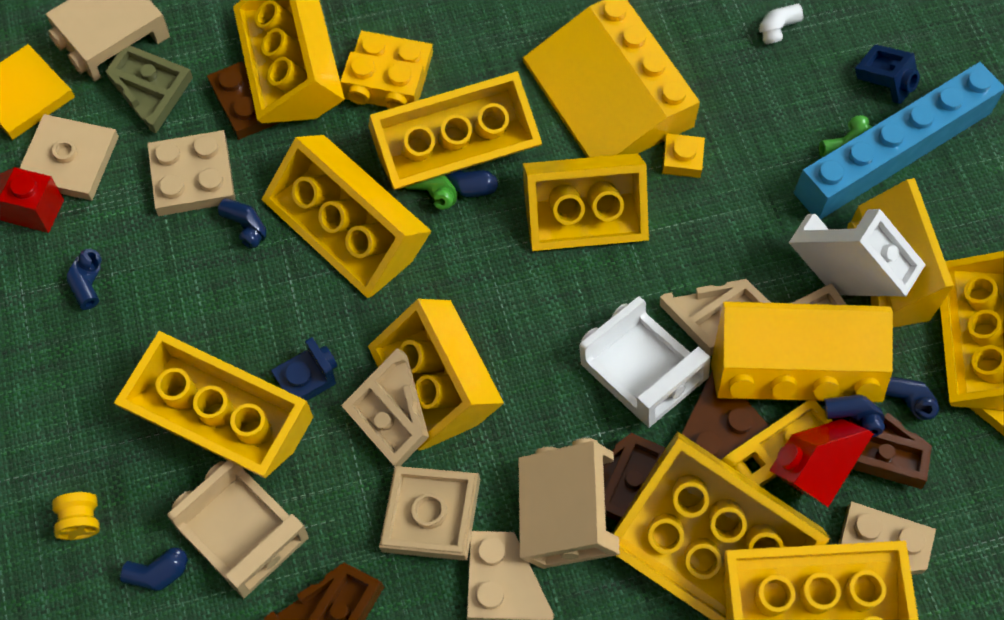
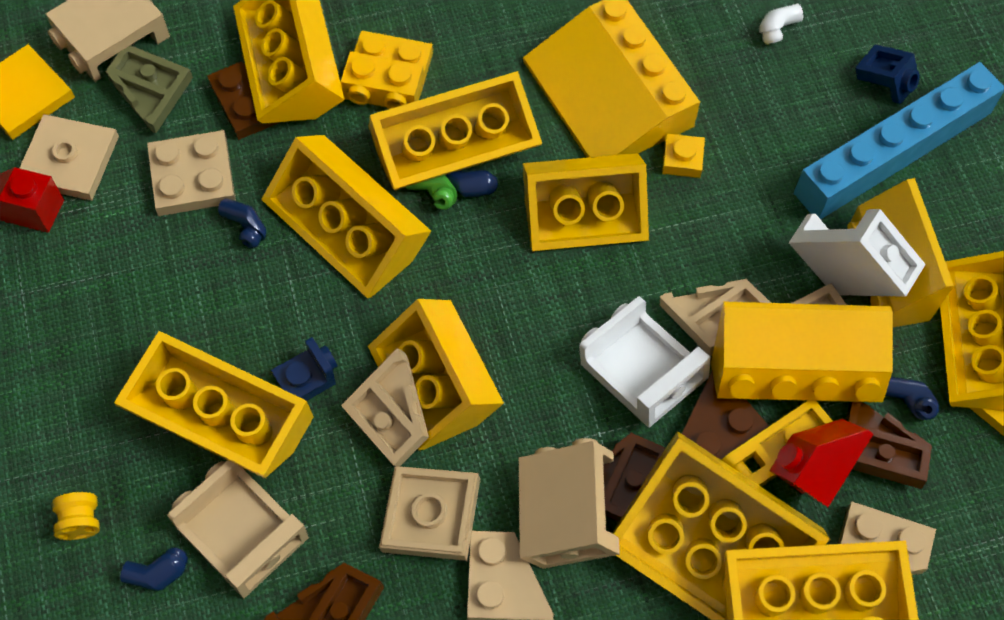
(81, 277): dark blue arm -> none
(857, 126): bright green arm -> none
(859, 408): dark blue arm -> none

